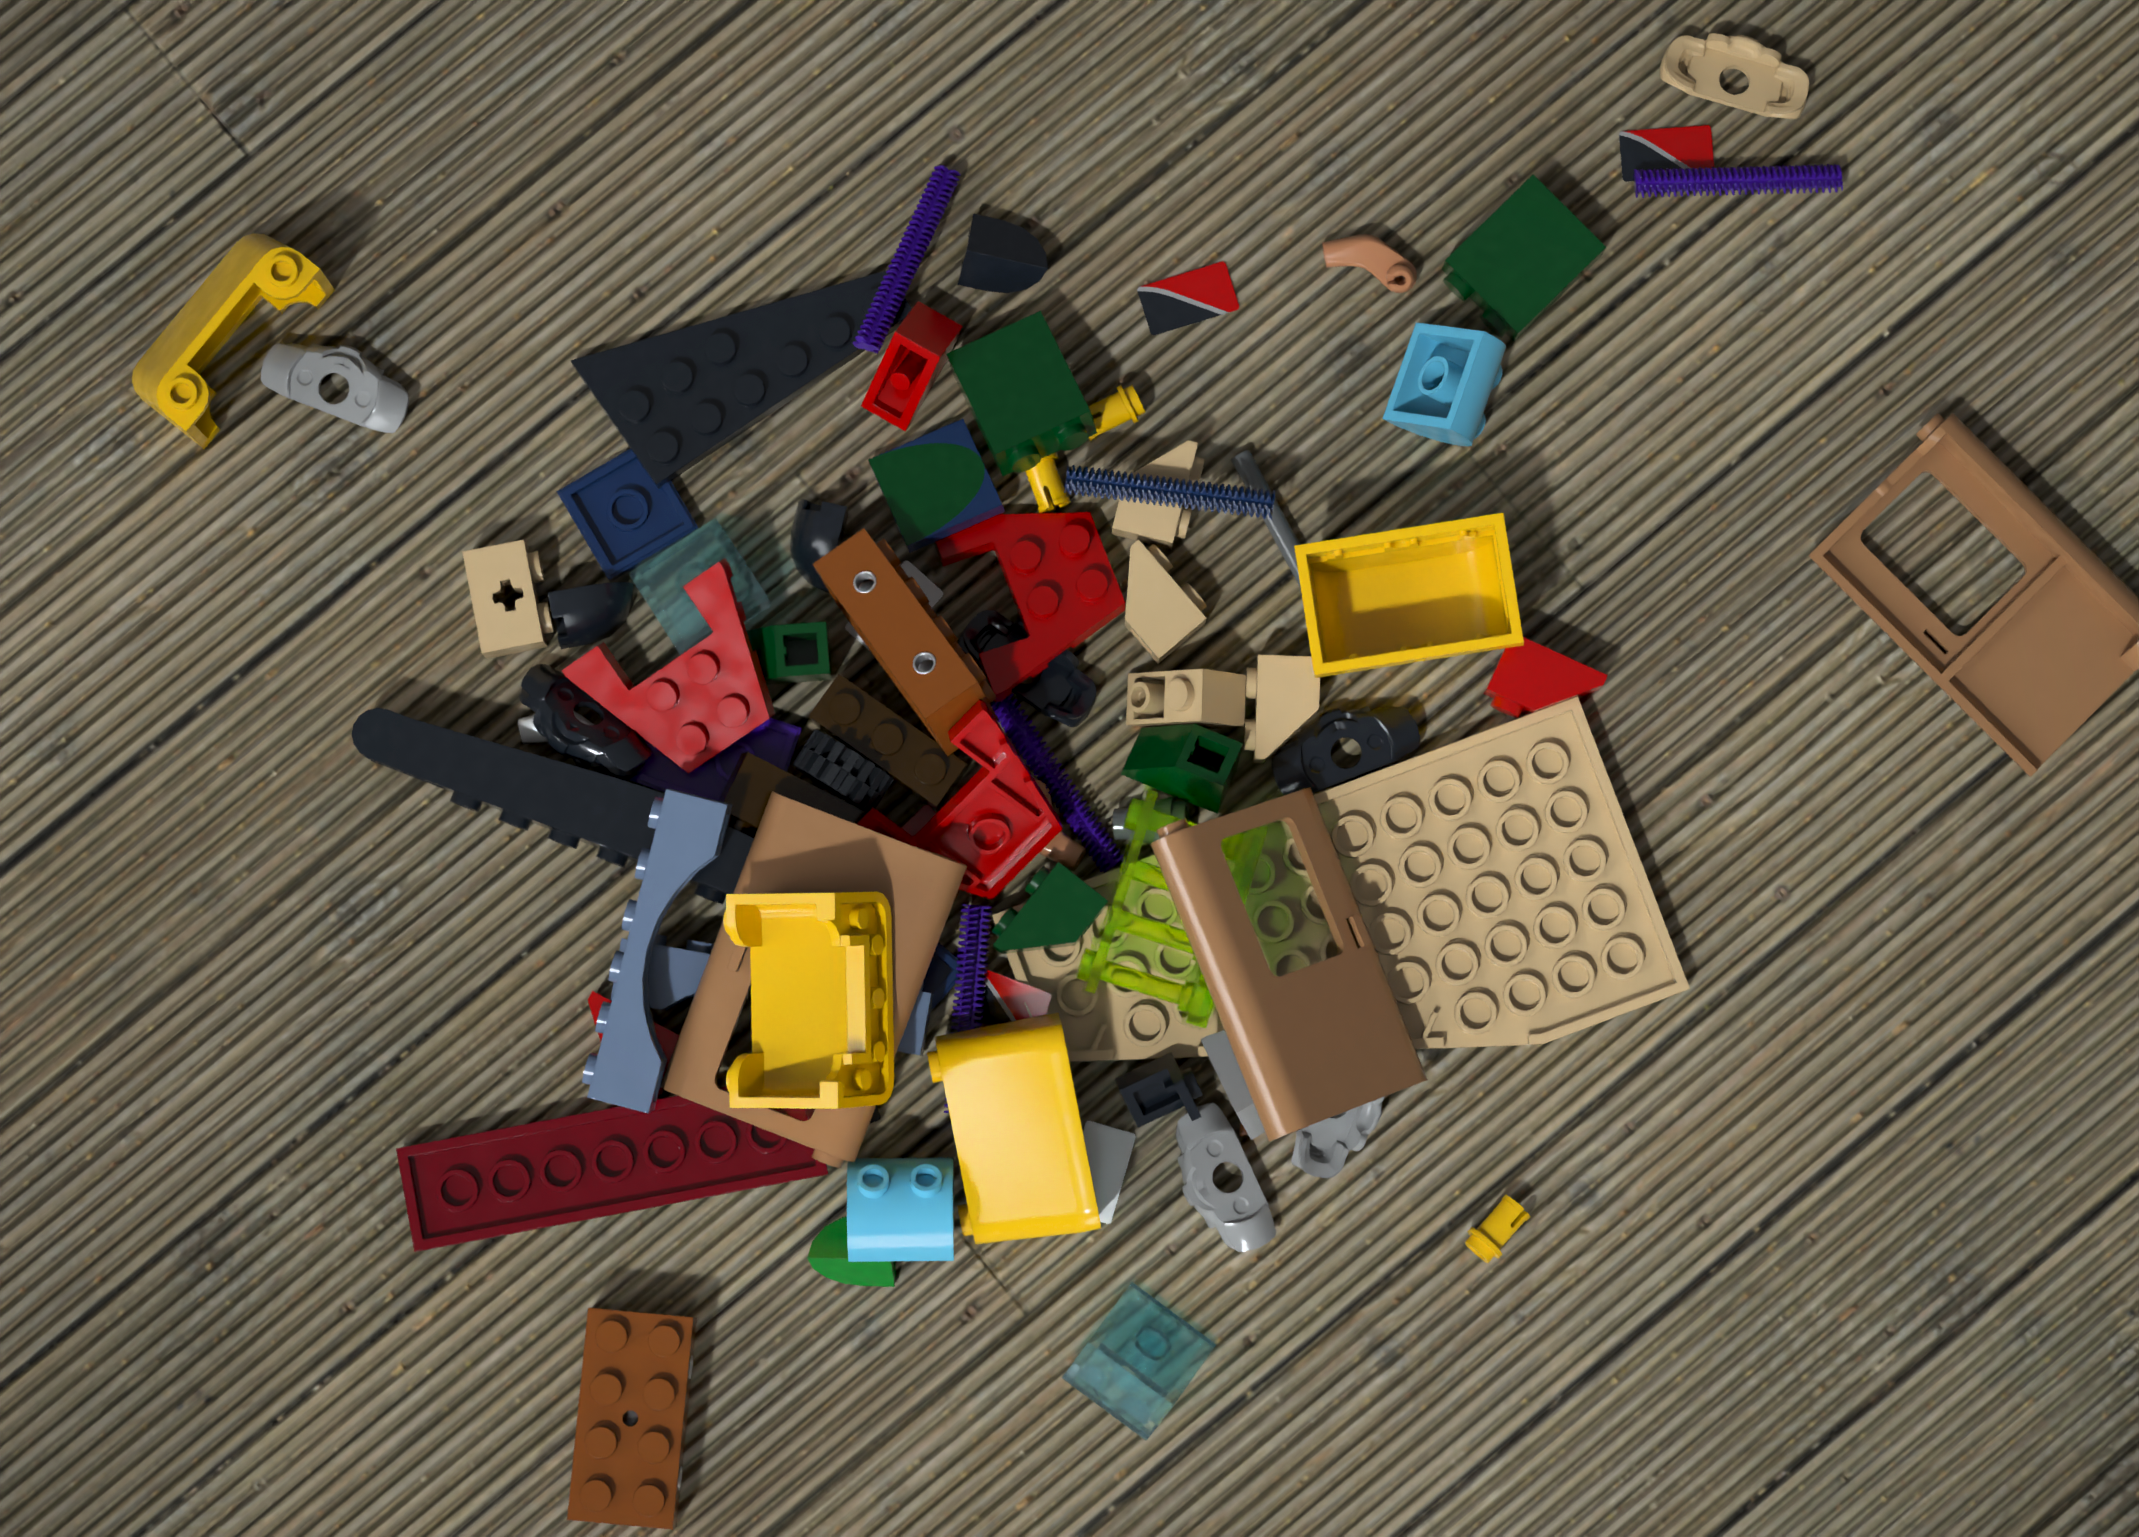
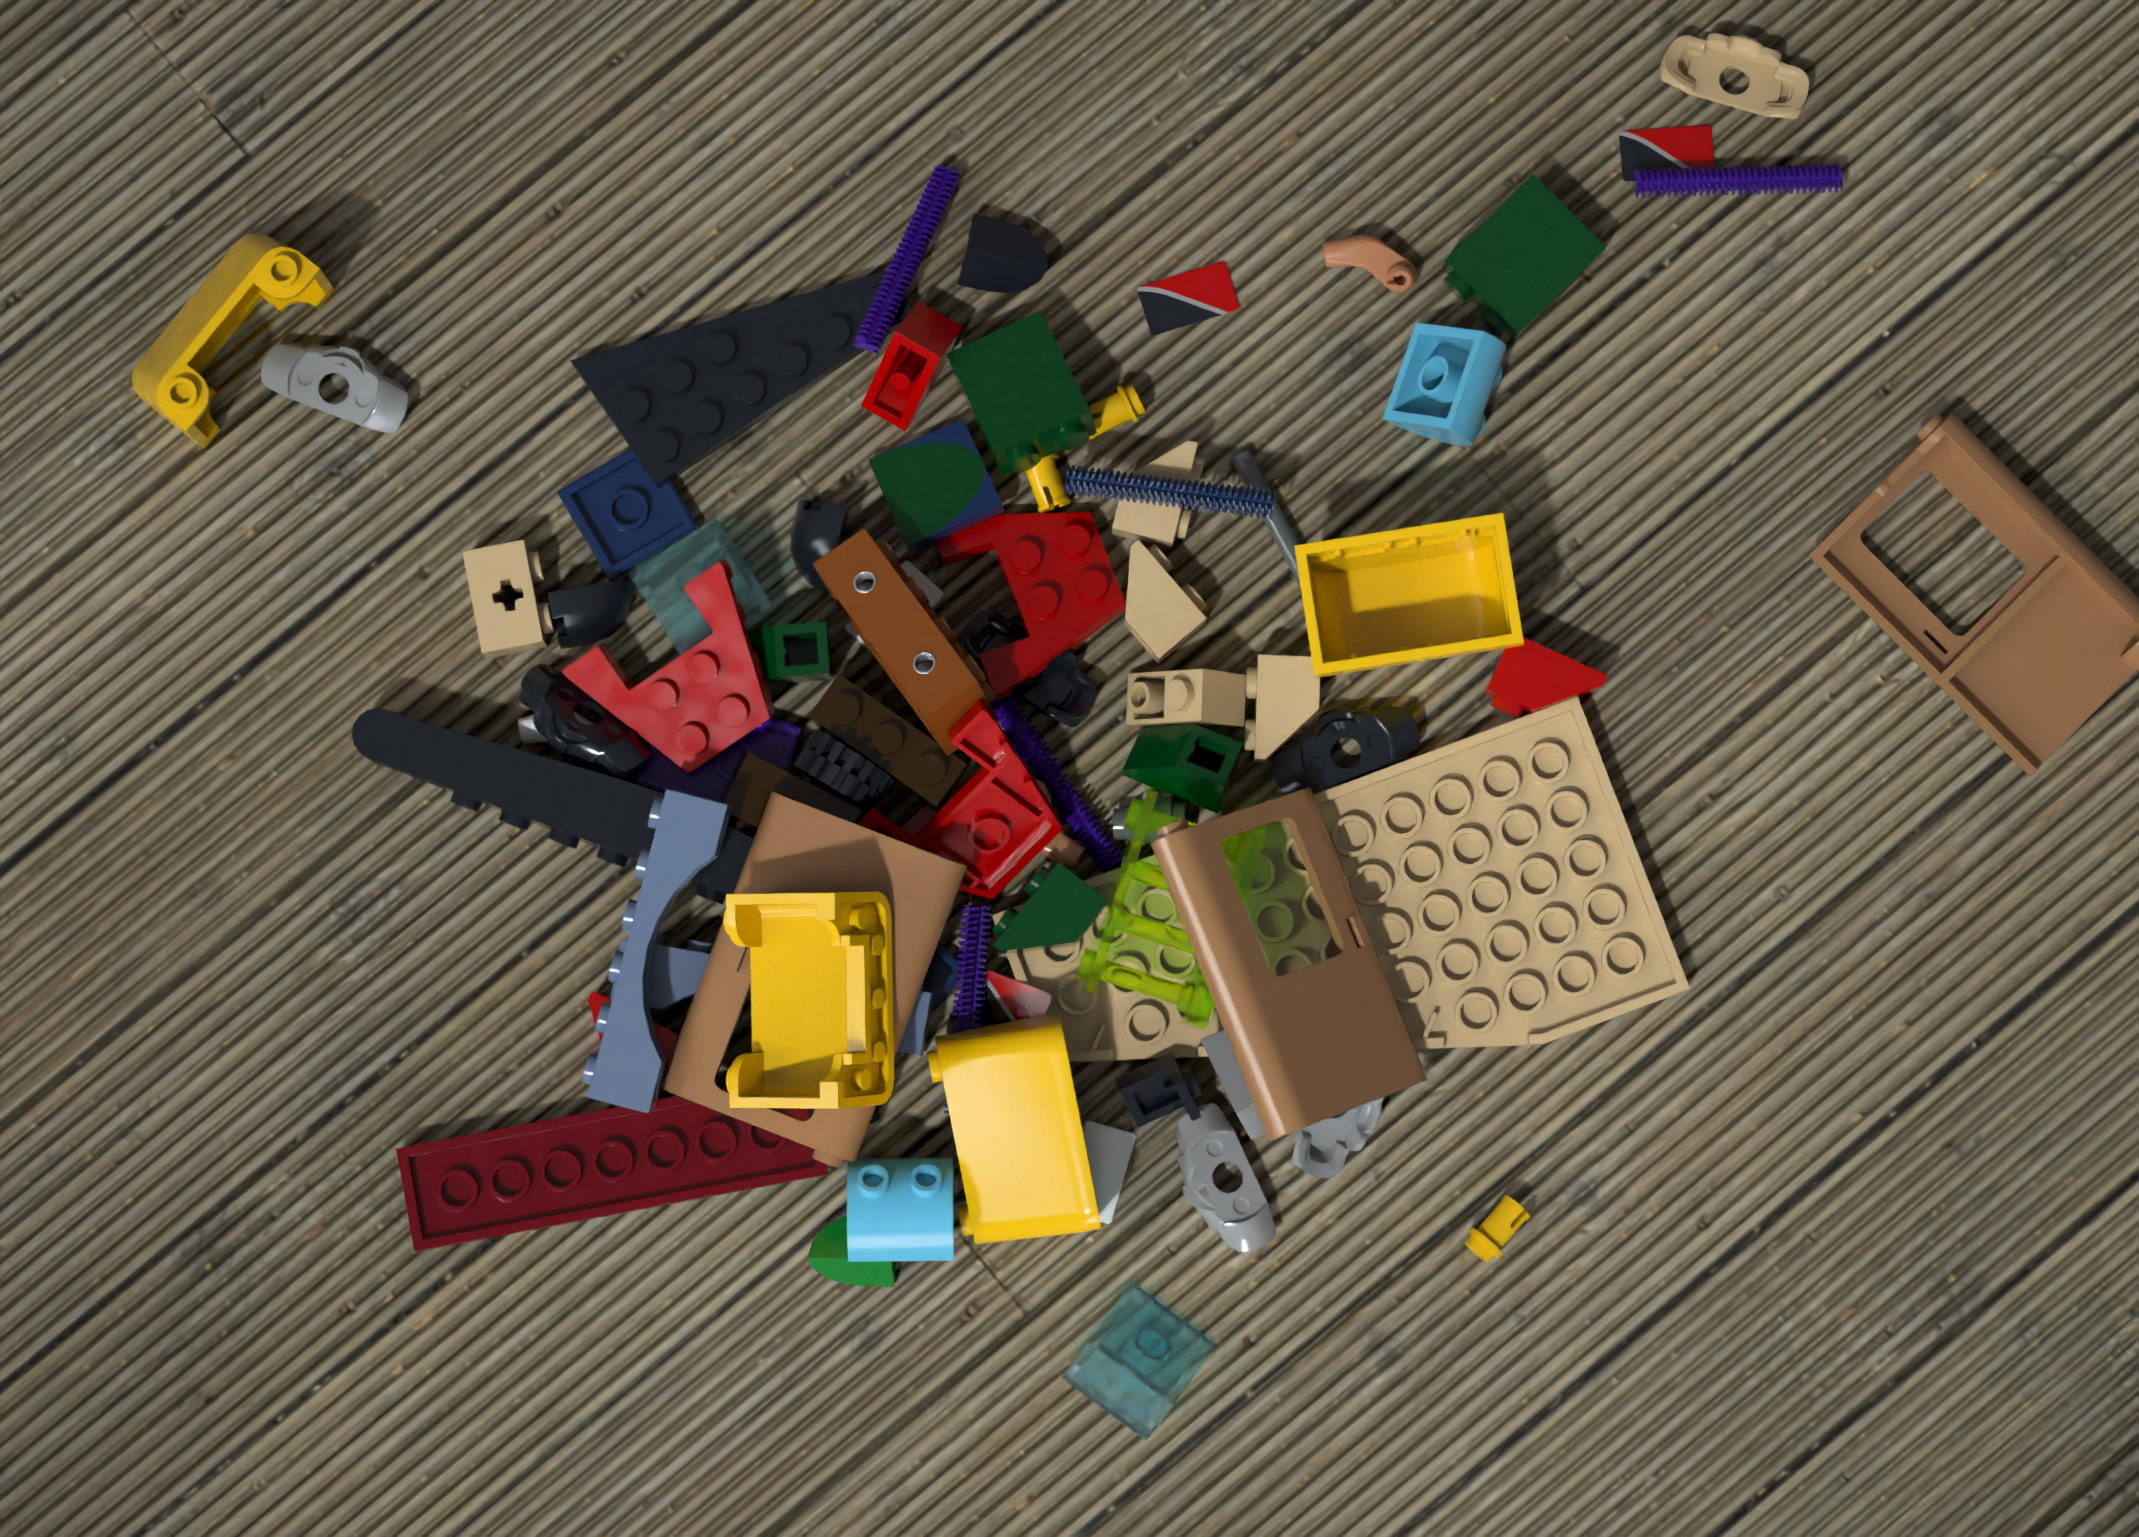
(632, 1418): dark orange piece -> none

